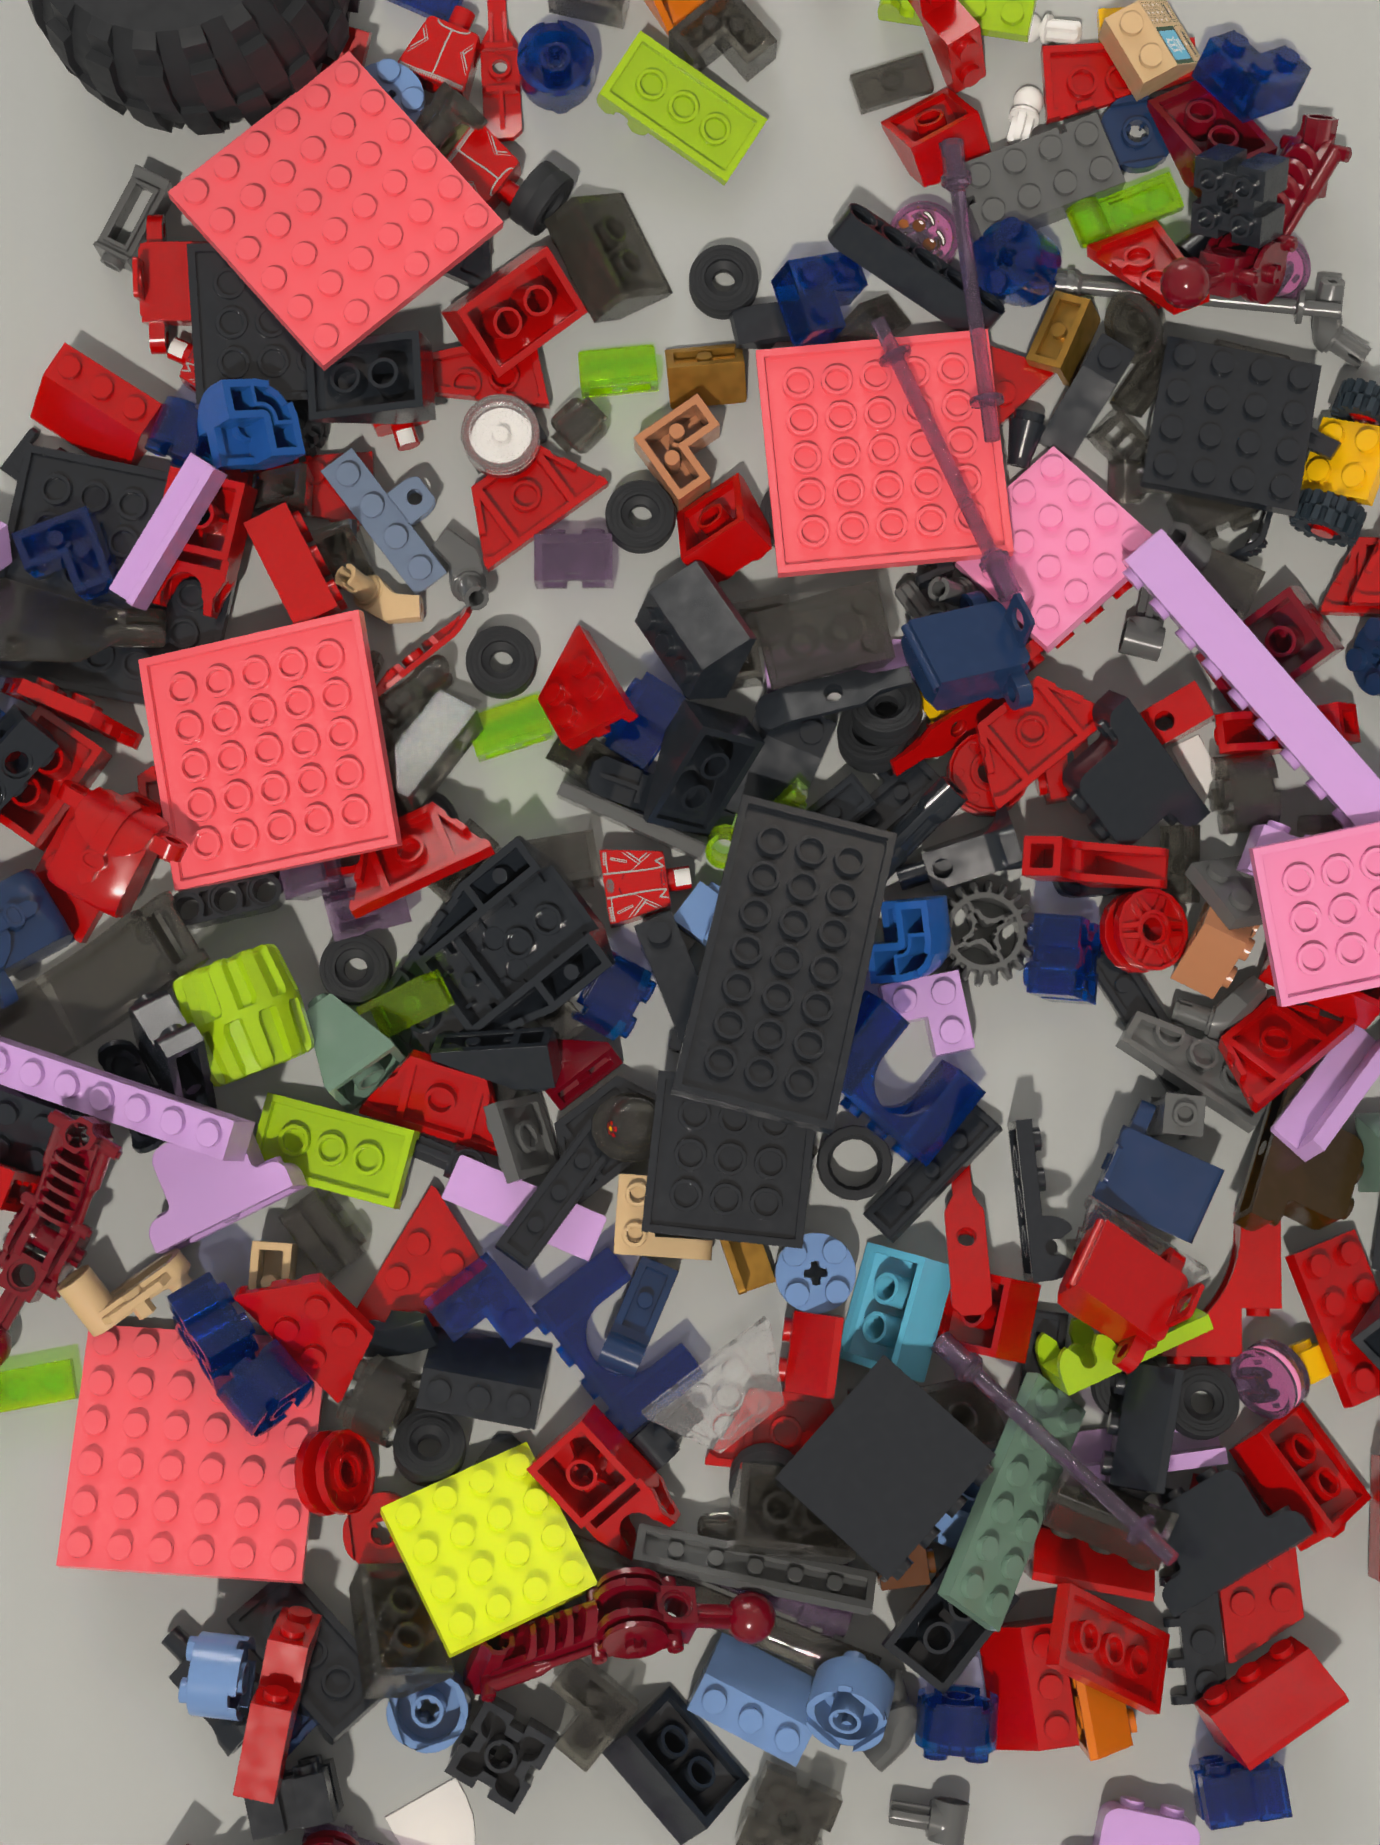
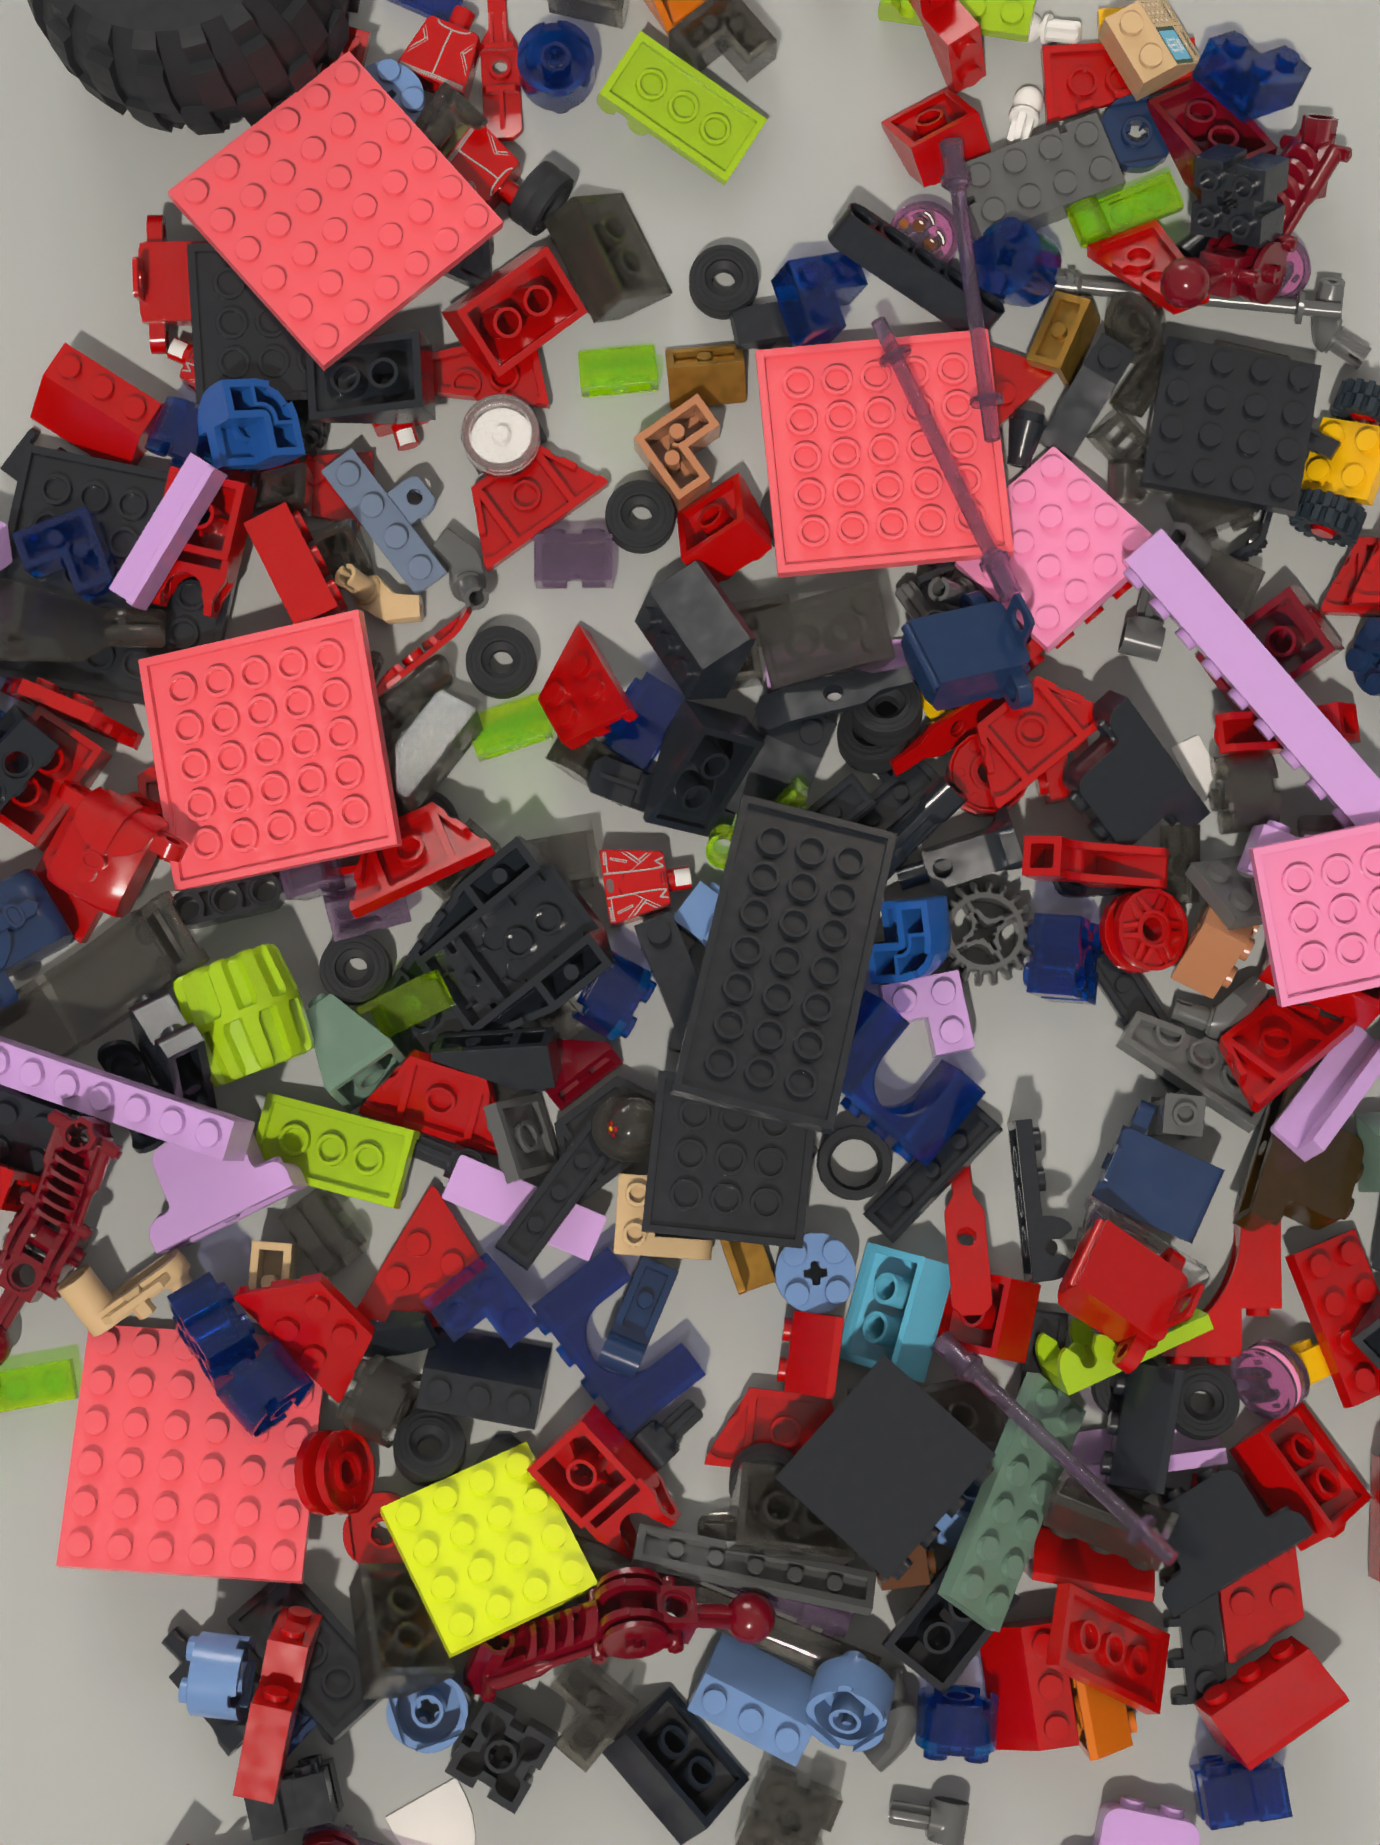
(115, 254): dark grey window -> none
(578, 425): clear smoke head -> none
(631, 820): dark grey tile -> none
(725, 1392): clear wing -> none
(859, 320): clear smoke slope -> none
(891, 83): clear smoke plate -> none
(1185, 708): red torso -> none

